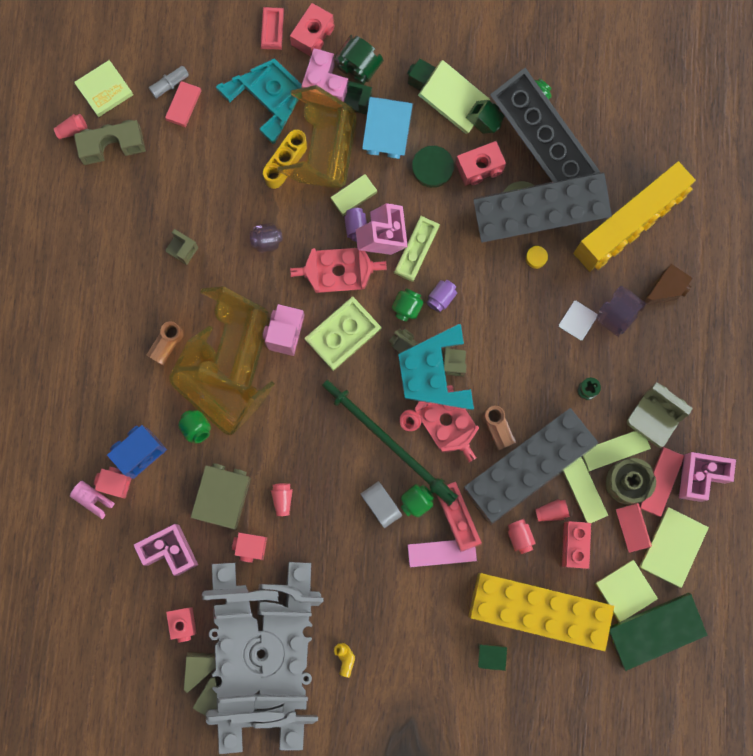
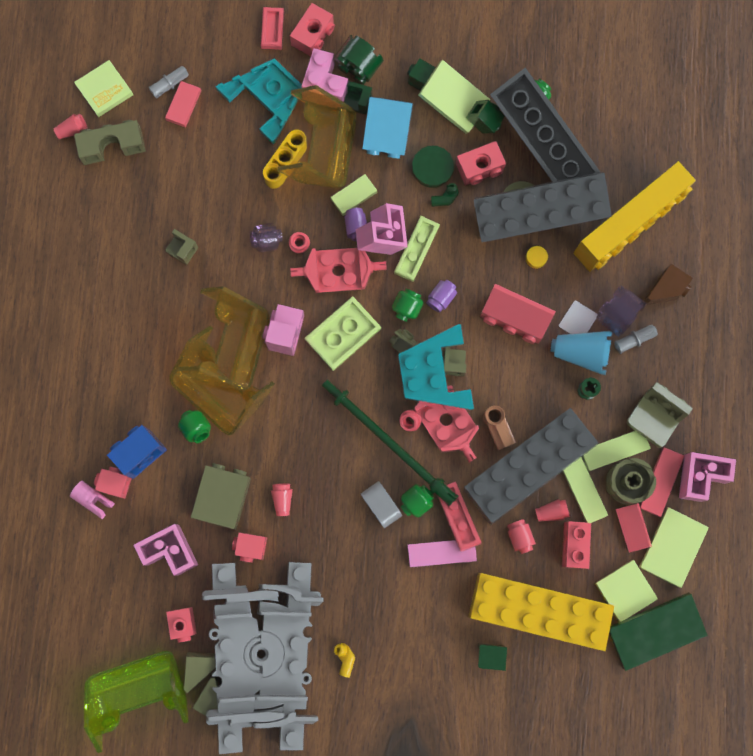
(131, 688): none -> clear neon green windscreen
(163, 345): nougat piece -> none
(299, 236): none -> coral plate
(447, 198): none -> dark green arm
(517, 314): none -> coral slope
(584, 349): none -> medium azure cone
(635, 338): none -> light grey axle

